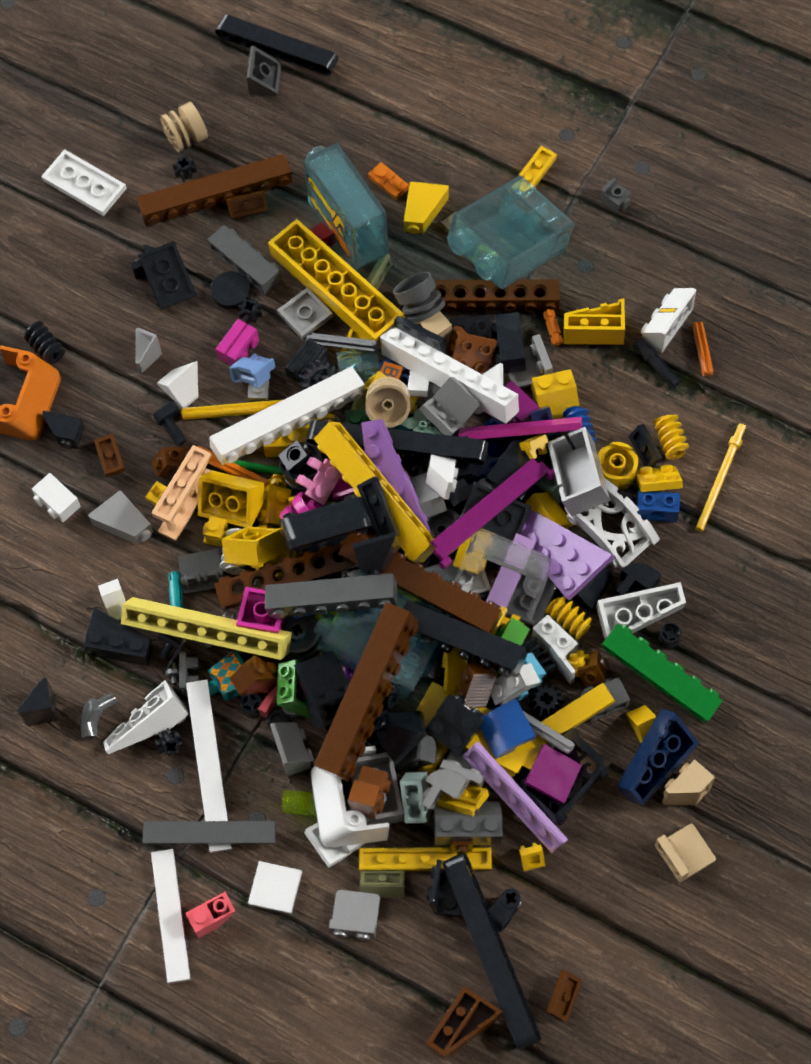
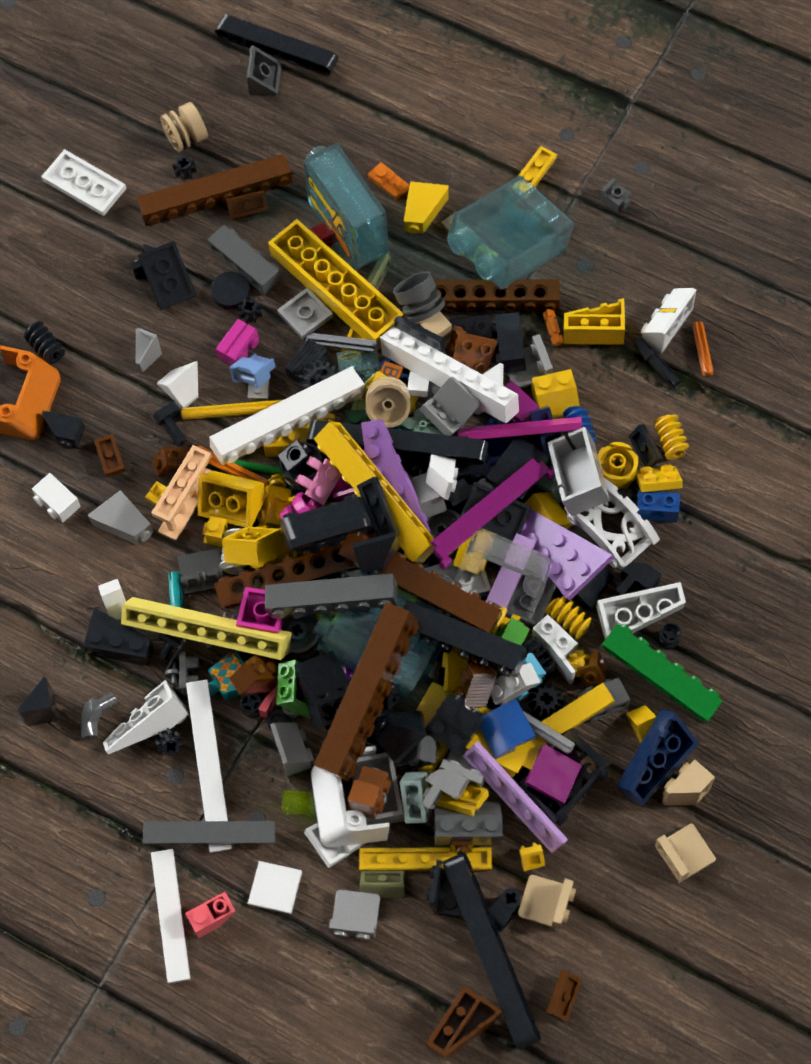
(533, 443): yellow tile -> none
(546, 901): none -> tan bracket
(734, 444): yellow bar -> none

